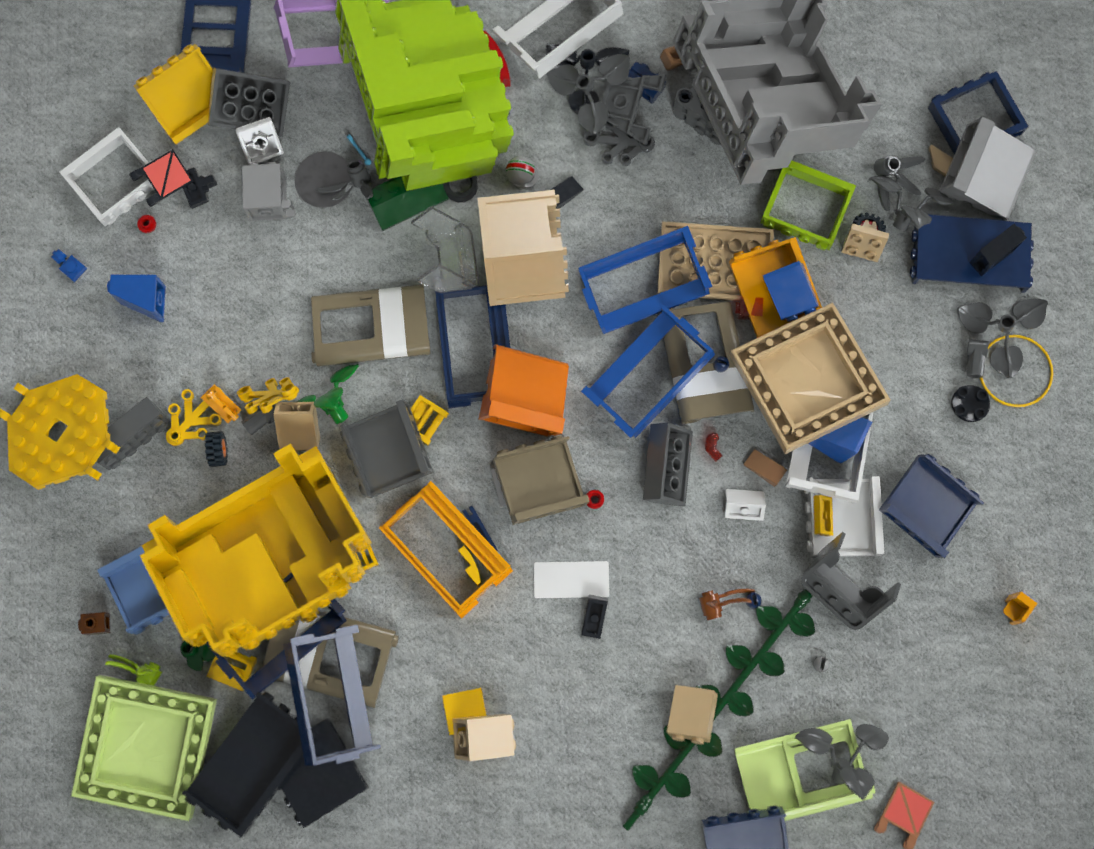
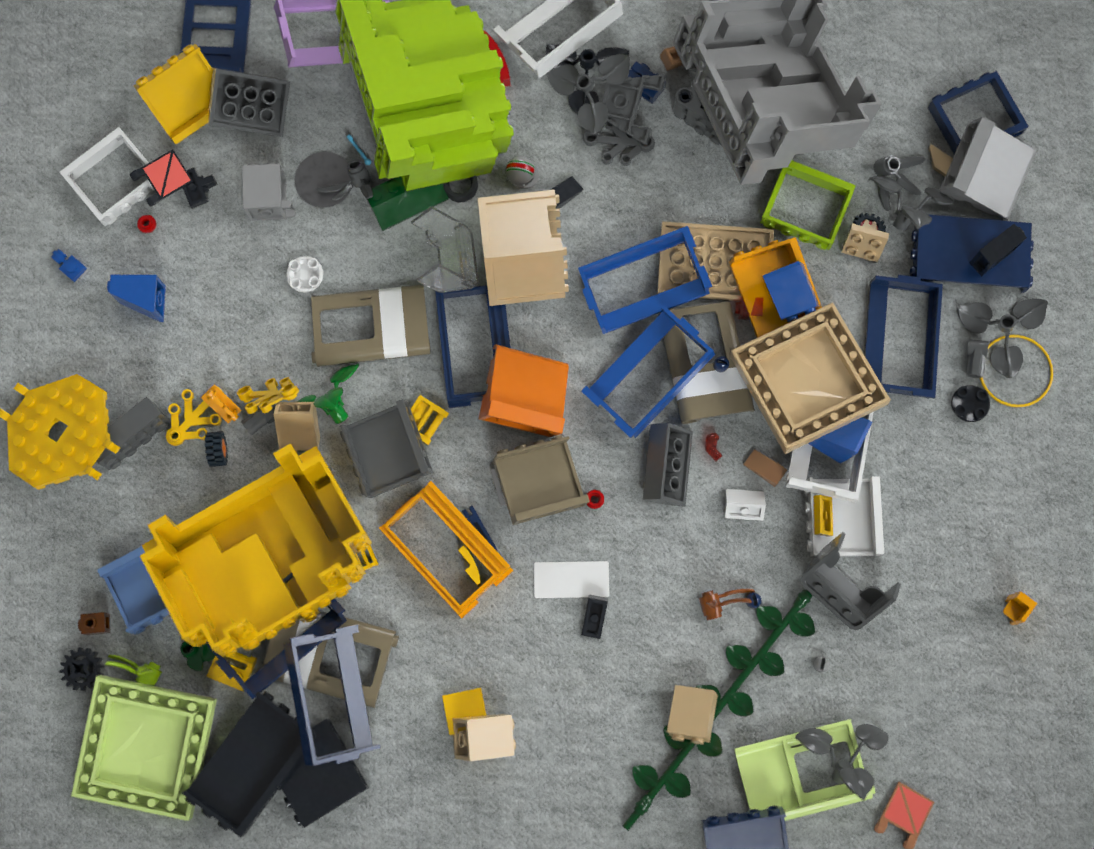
(87, 664): none -> black gear
(252, 149): white brick -> none
(304, 274): none -> white dish
(876, 330): none -> dark blue piece
(930, 504): dark blue panel -> none

